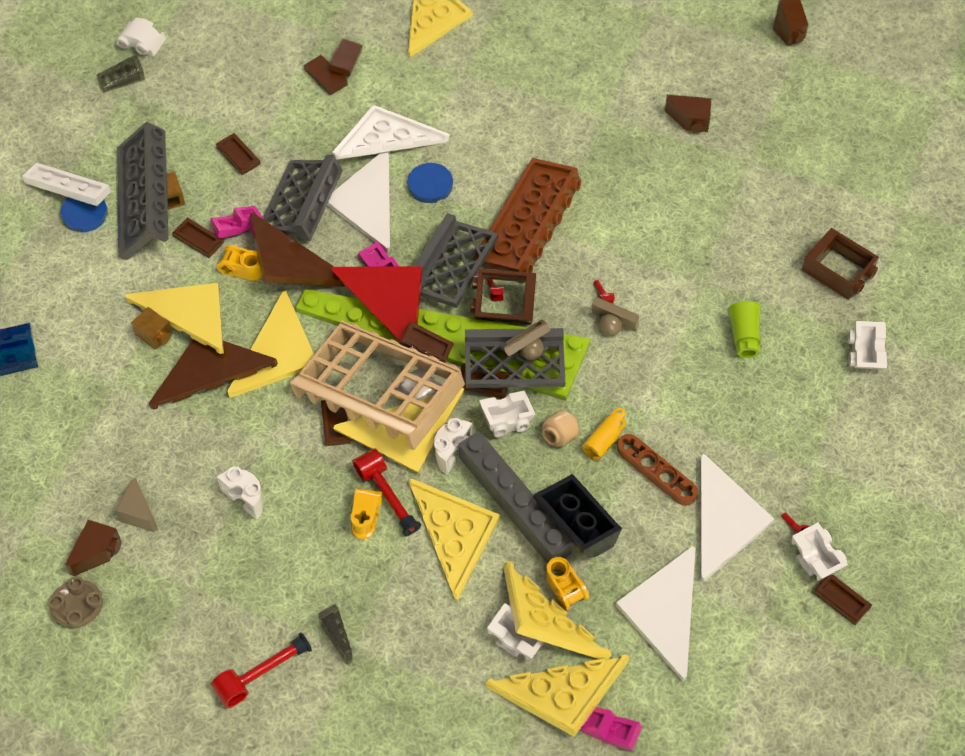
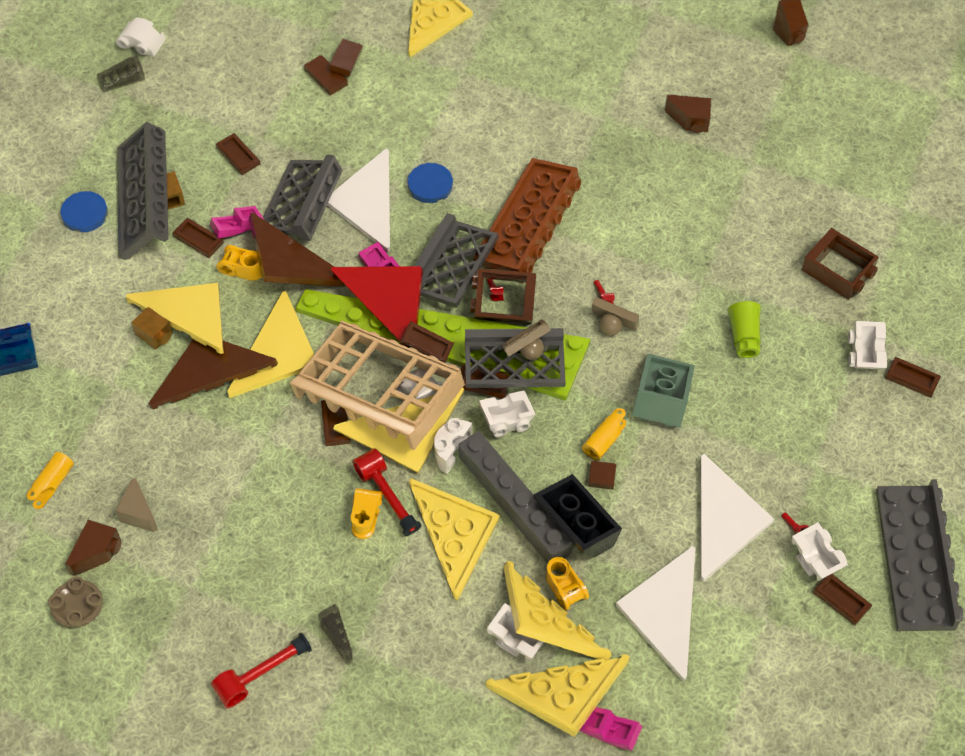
(50, 479): none -> yellow piece
(66, 184): white plate -> none
(245, 486): white cylinder -> none
(385, 132): white tile -> none
(560, 429): tan head -> none
(602, 475): none -> reddish brown tile
(661, 466): dark orange beam -> none
(663, 390): none -> sand green slope
(913, 377): none -> reddish brown tile
(919, 558): none -> dark grey bracket

